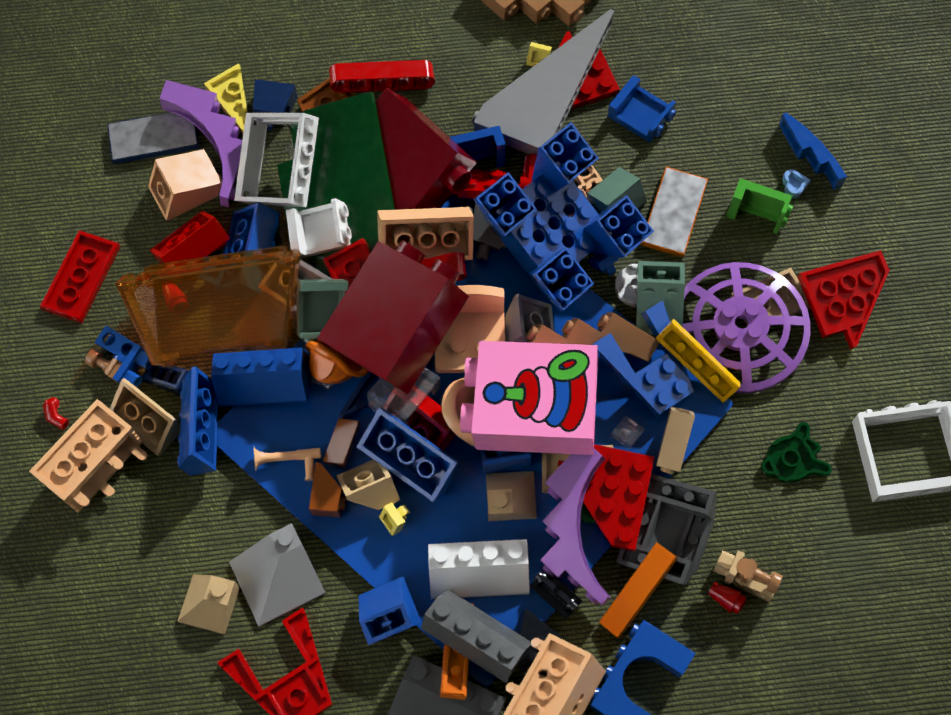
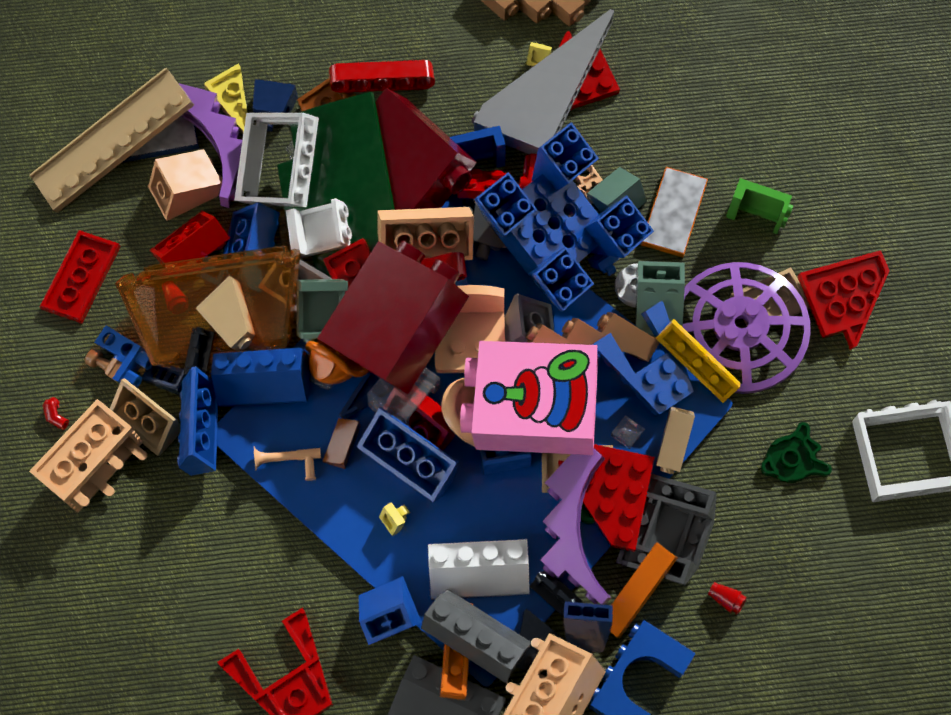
(111, 140): none -> tan plate
(199, 349): none -> black hinge
(209, 603): tan slope -> none
(228, 314): none -> tan slope
(276, 575): light grey slope -> none
(326, 494): dark orange slope -> none
(369, 485): tan slope -> none
(511, 496): tan slope -> none
(587, 625): none -> dark blue torso
(641, 110): blue panel -> none
(747, 576): hips -> none
(795, 183): light blue tile -> none
(807, 145): blue slope -> none

